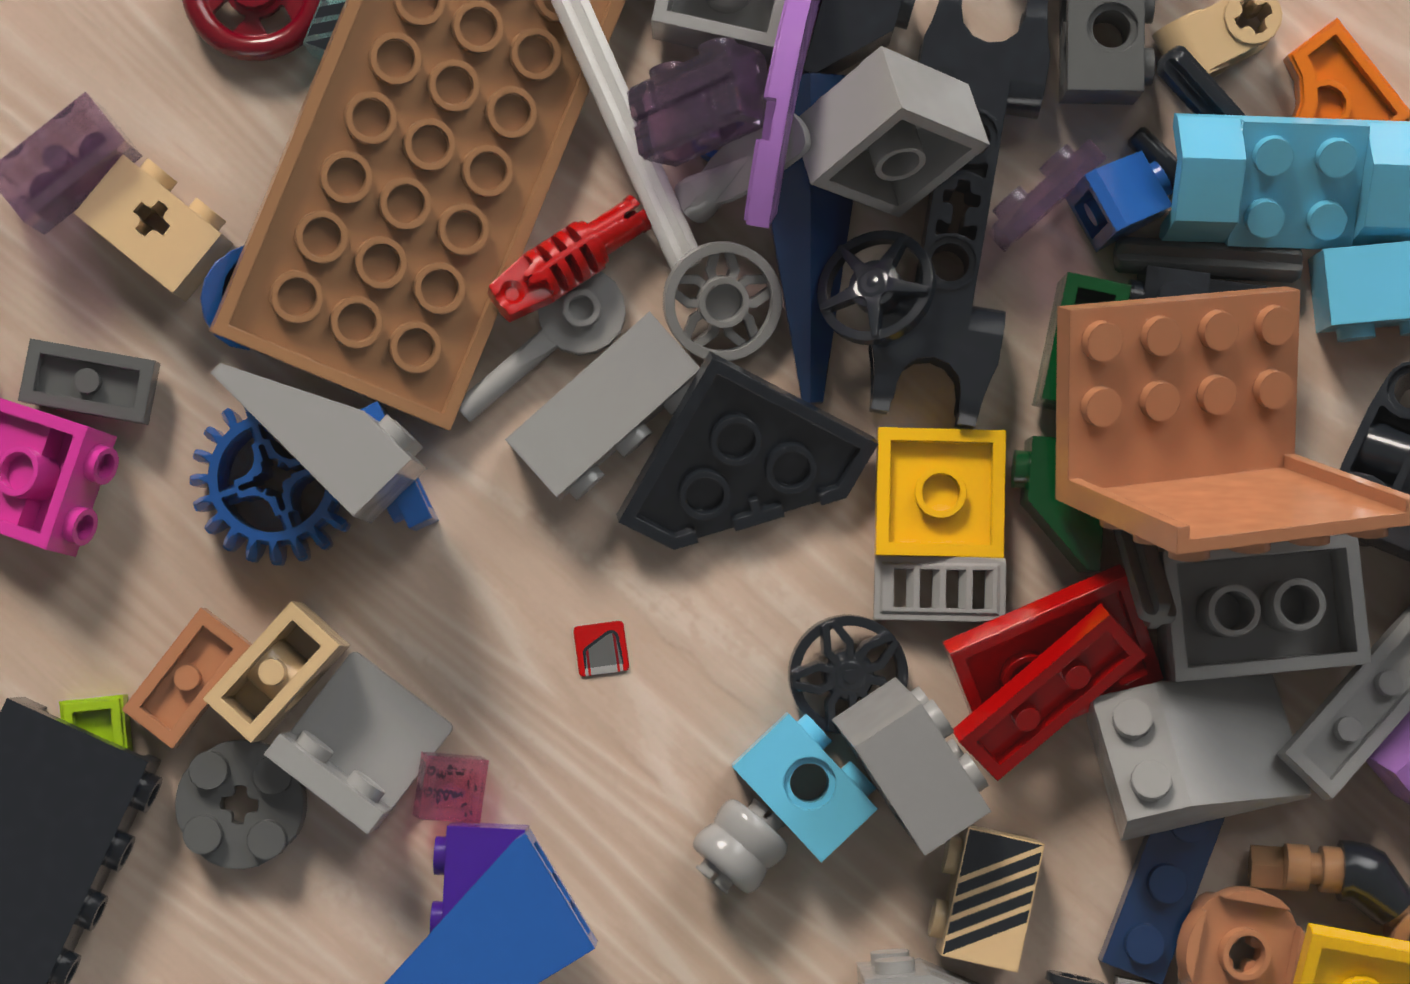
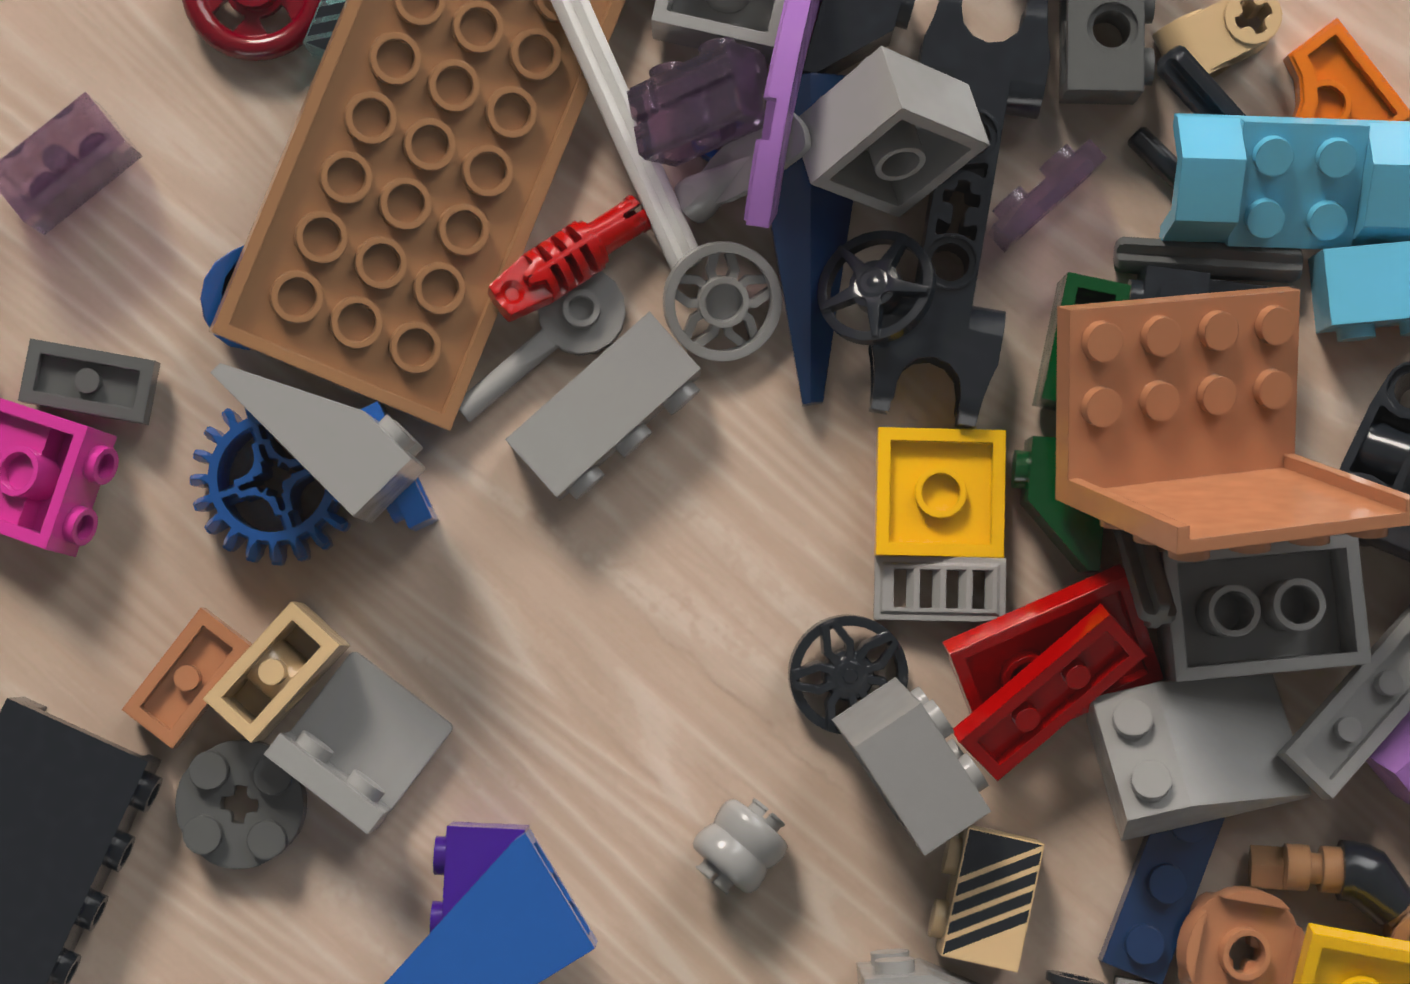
(100, 716): lime tile -> none
(120, 214): tan brick -> none
(450, 787): clear pink tile -> none
(601, 648): sticker -> none
(740, 459): black plate -> none
(820, 821): medium azure brick -> none
(1120, 199): blue slope -> none

